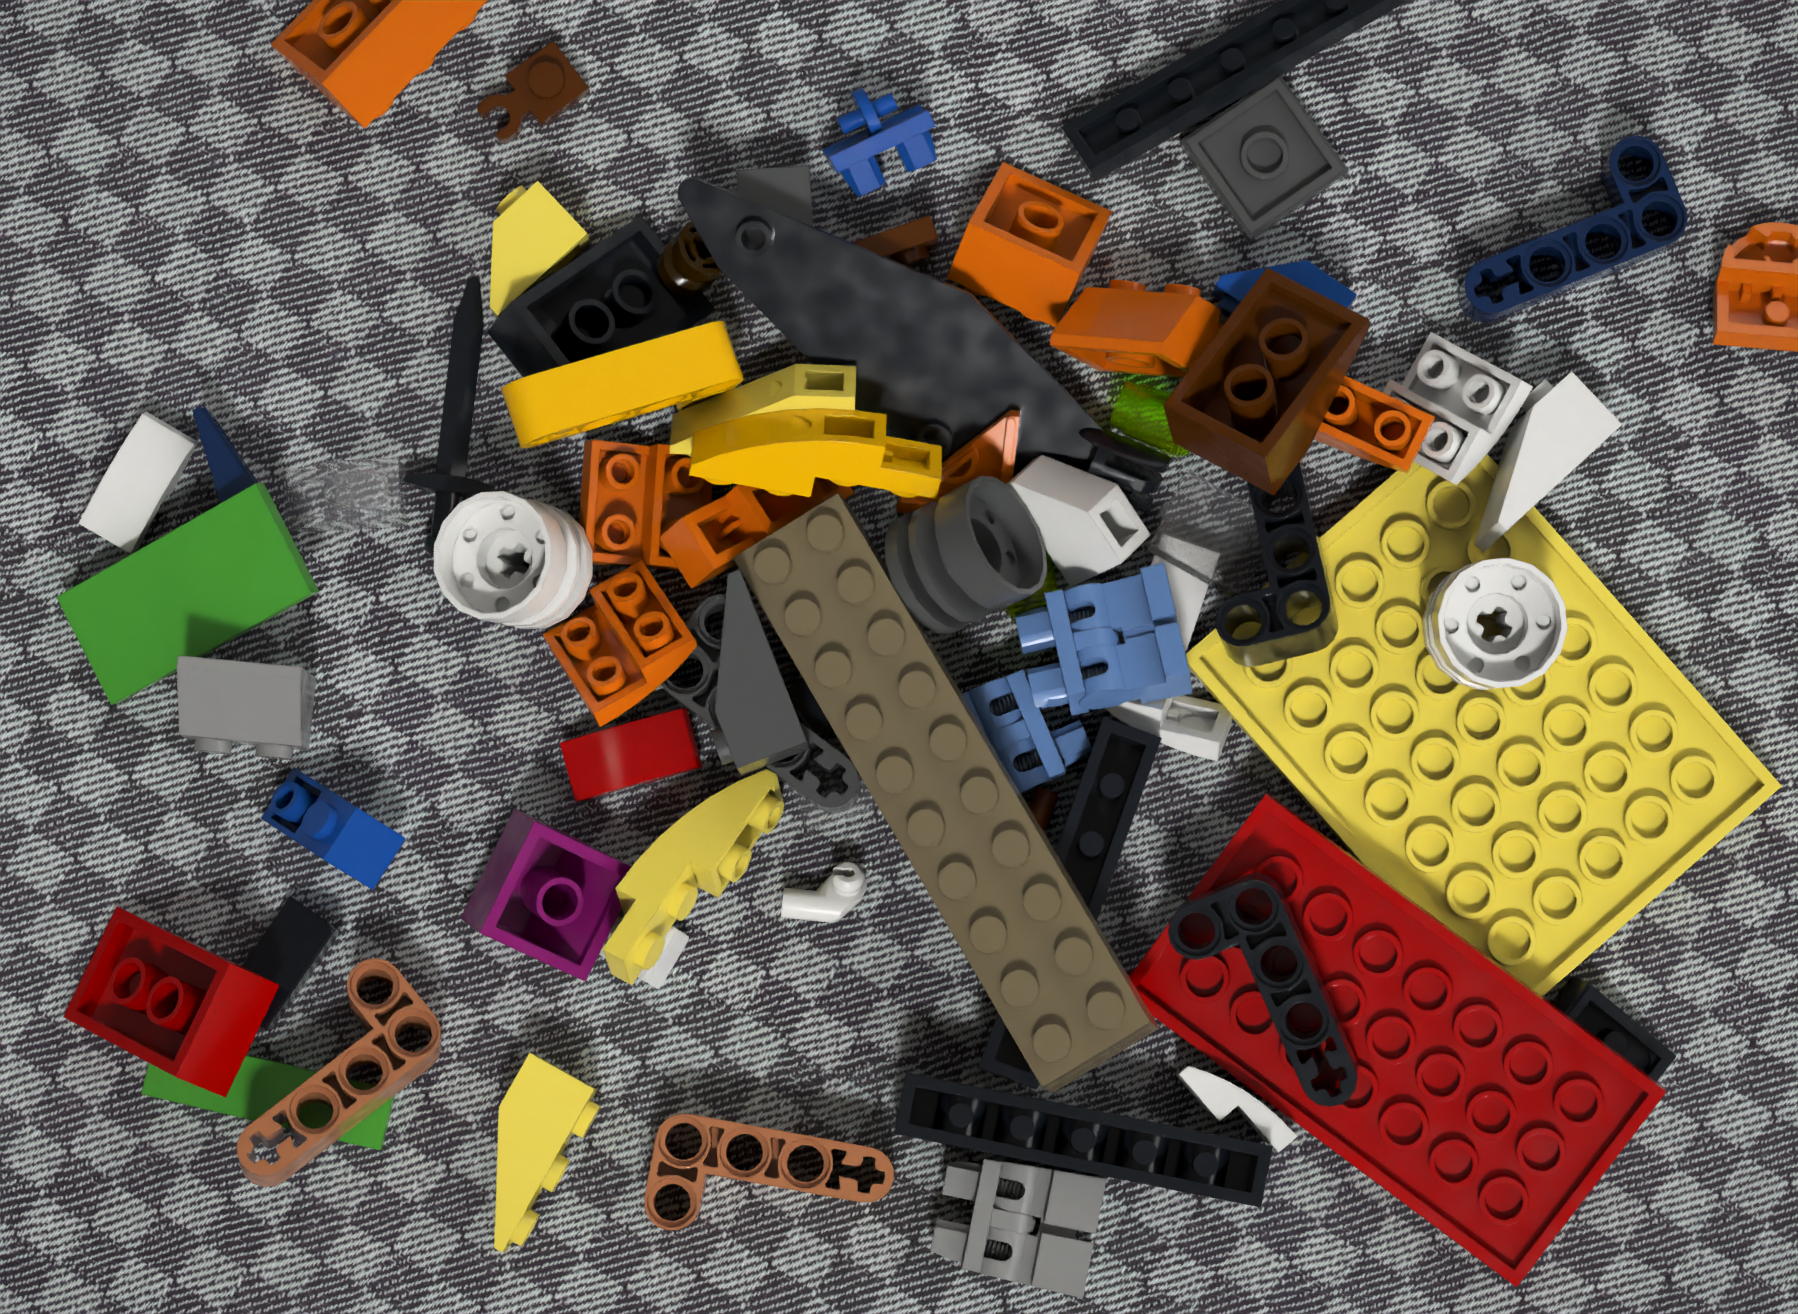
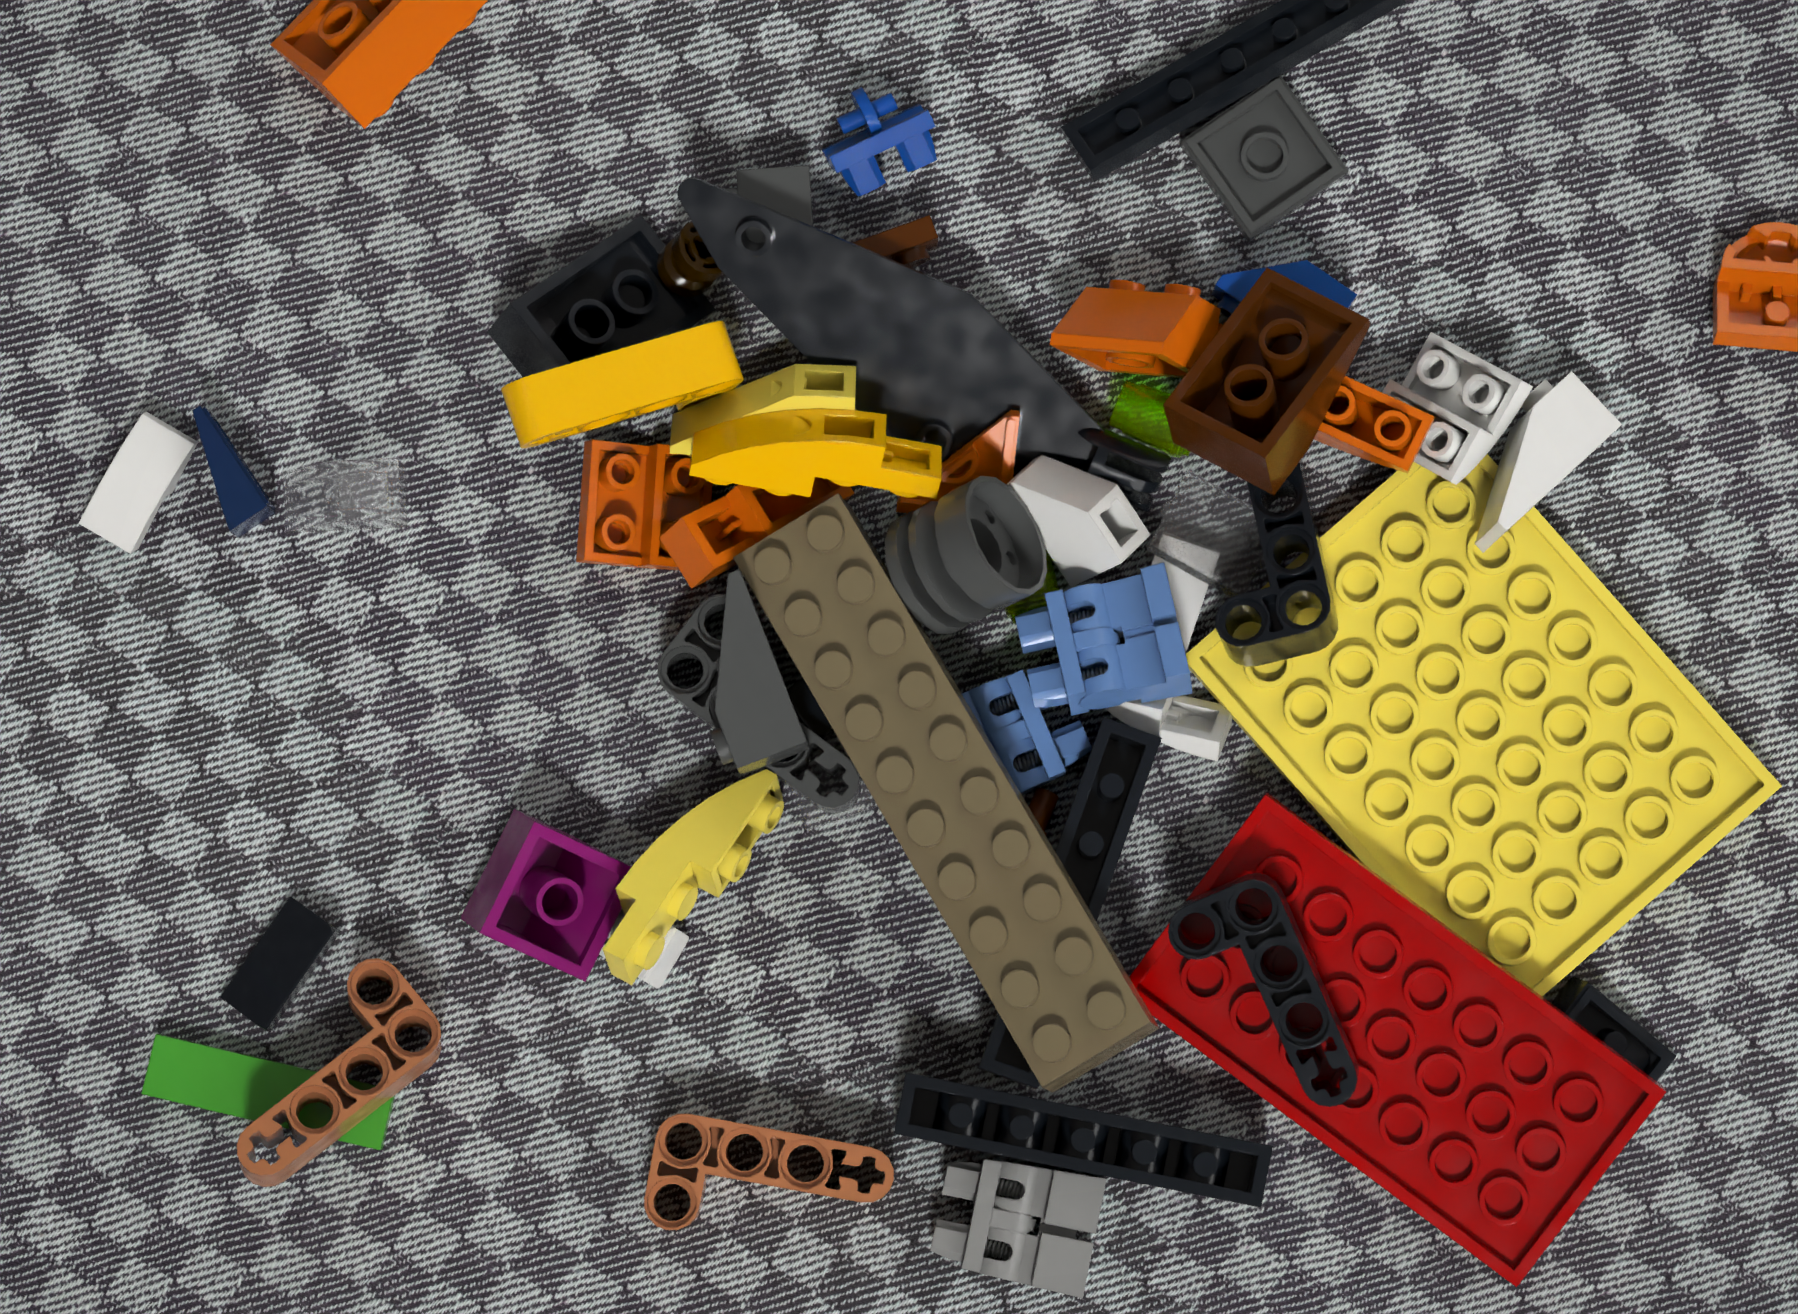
(171, 1002): red slope -> none
(187, 593): bright green tile -> none
(245, 706): light grey slope -> none
(333, 828): blue slope -> none
(450, 478): black sword -> none
(483, 556): white wheel -> none
(530, 243): light yellow slope -> none
(533, 1130): light yellow slope -> none
(542, 88): reddish brown plate -> none
(621, 643): orange slope -> none
(631, 754): red slope -> none
(831, 900): white arm -> none
(1028, 245): orange slope -> none
(1221, 1097): white slope -> none
(1526, 610): white wheel -> none
(1568, 244): dark blue beam -> none

